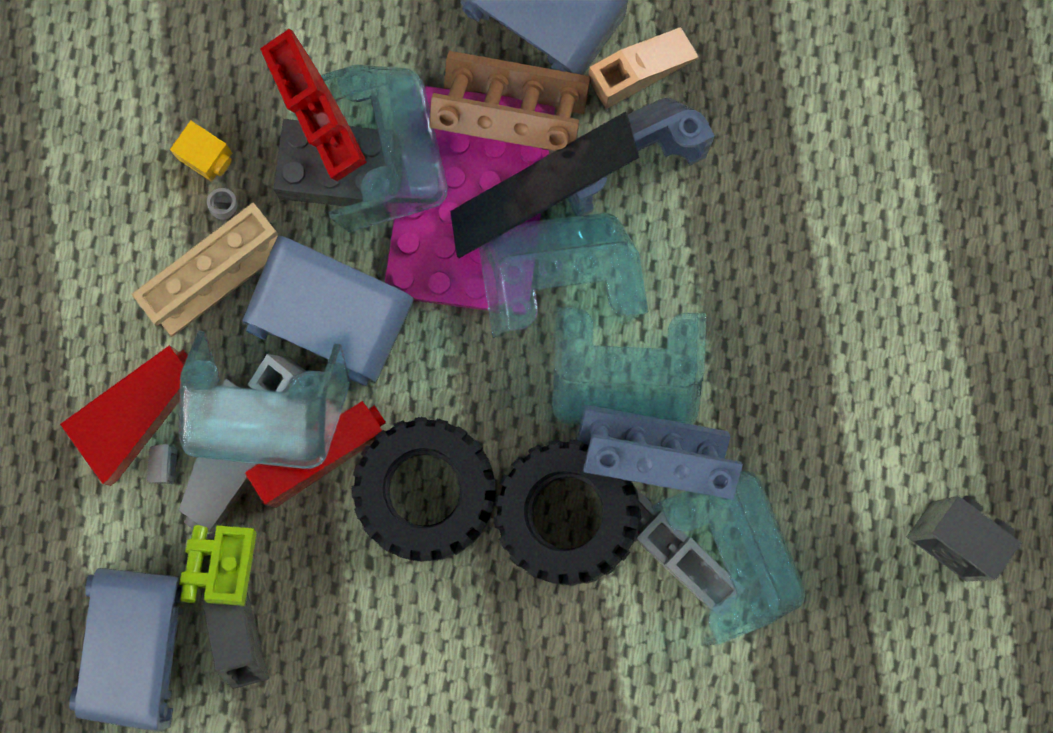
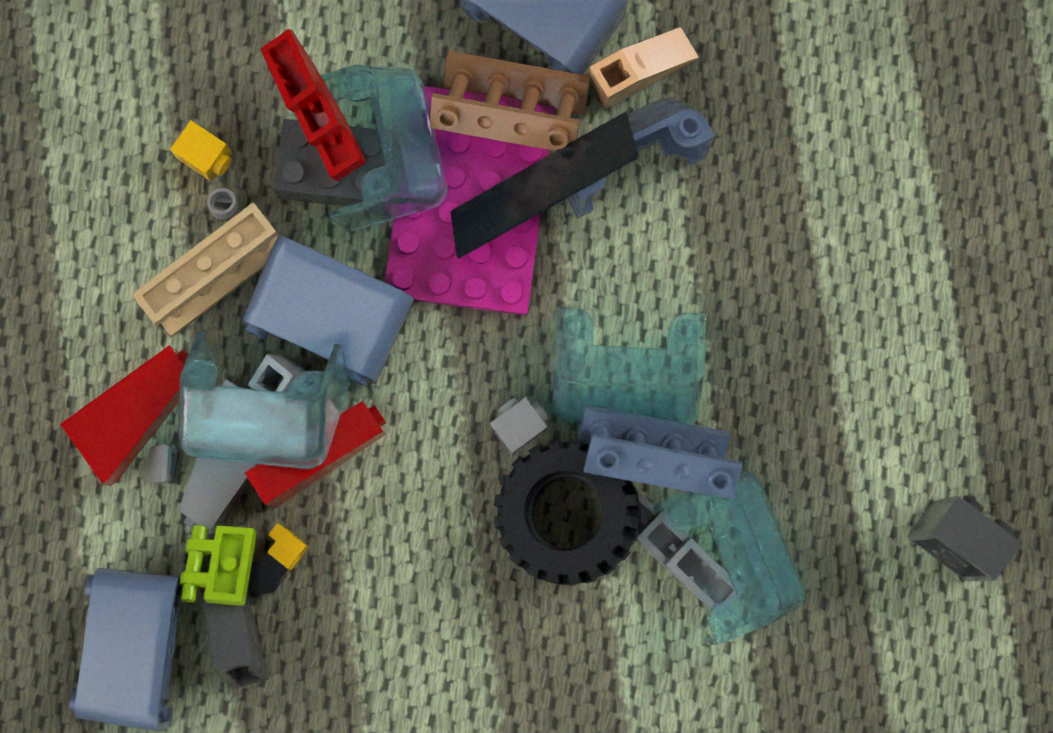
(277, 562): none -> leg
(374, 477): black tyre -> none
(519, 424): none -> light grey brick
(560, 255): clear light blue windscreen -> none

